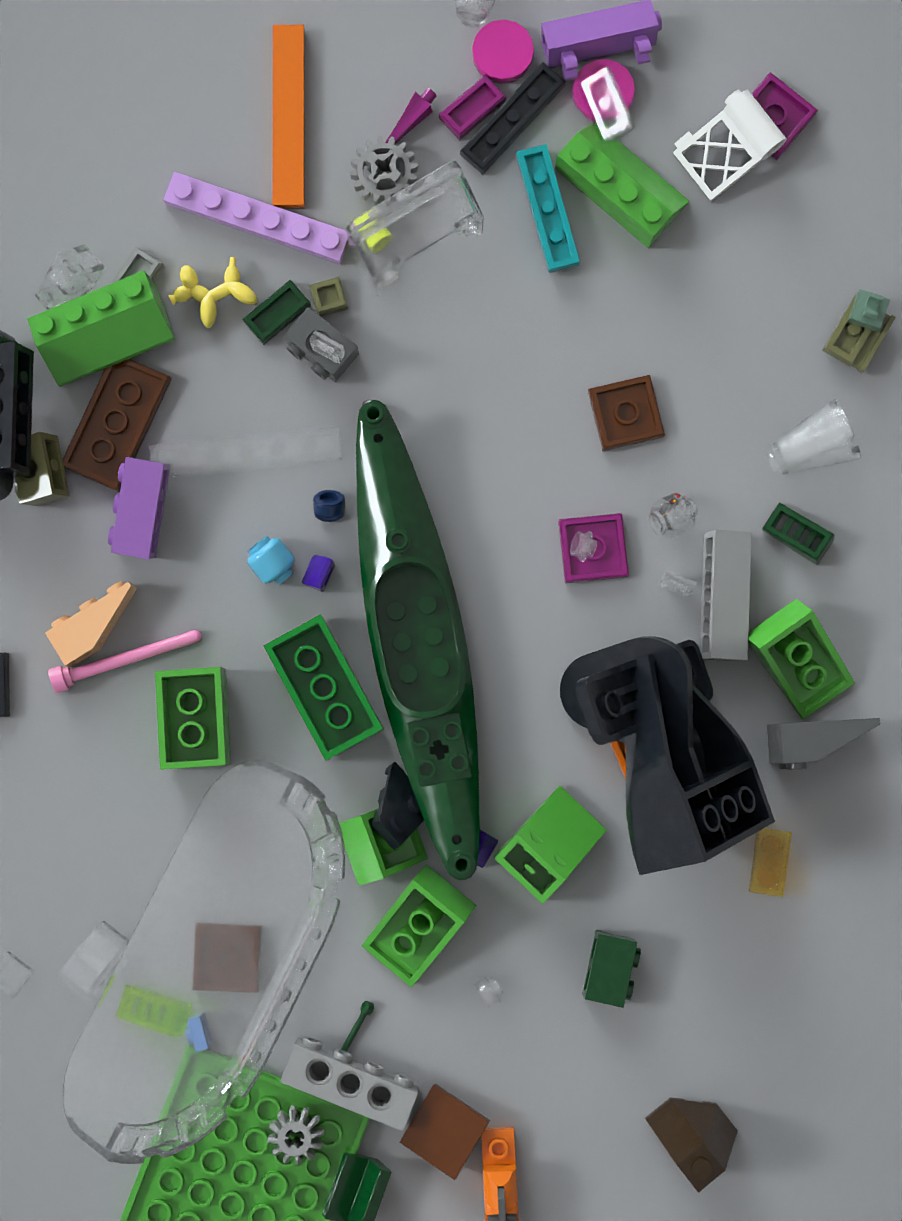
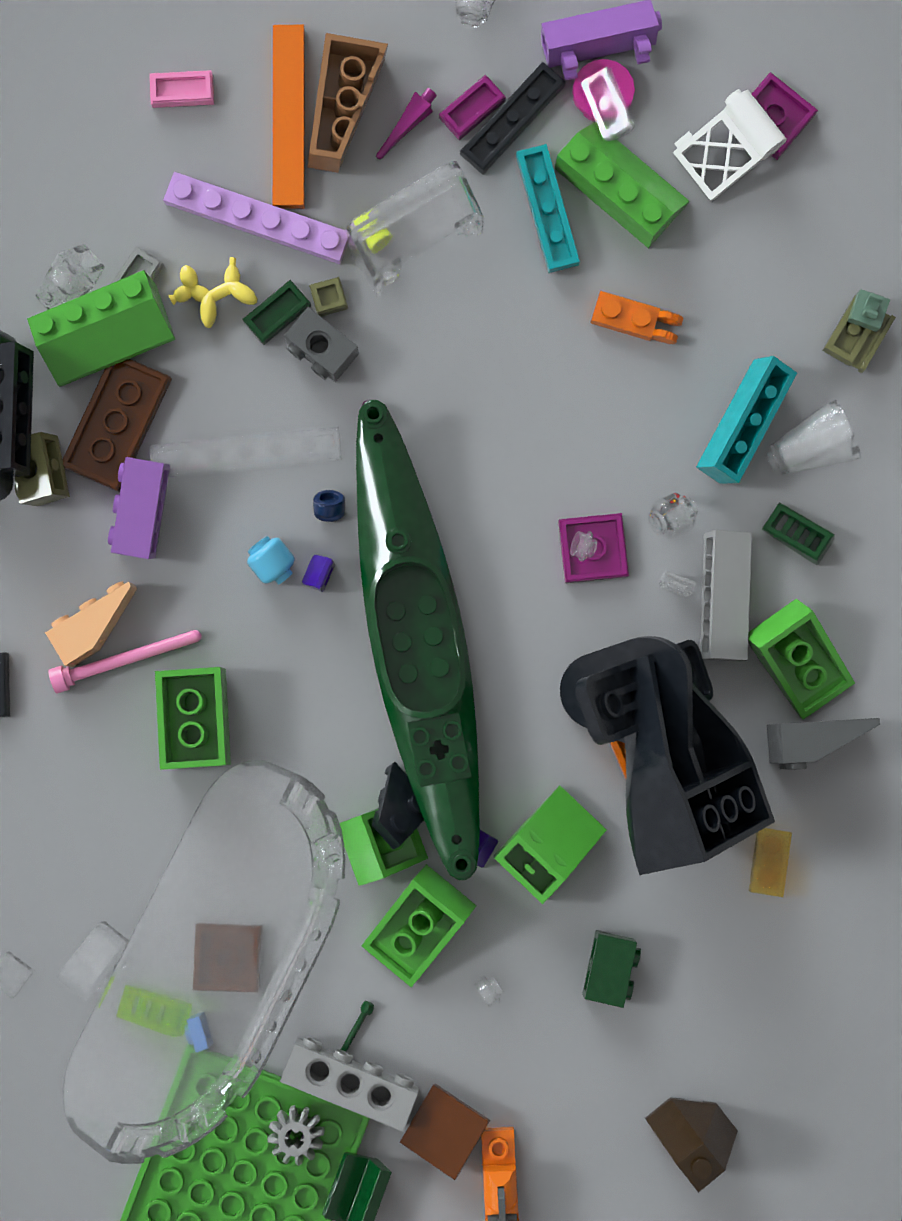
(181, 89): none -> bright pink tile
(323, 687): green brick -> none
(327, 347): clear tile -> none
(344, 88): none -> medium nougat wedge
(374, 162): light grey gear -> none
(502, 51): dark pink tile -> none
(626, 413): reddish brown tile -> none
(634, 318): none -> orange hinge
(746, 420): none -> teal brick

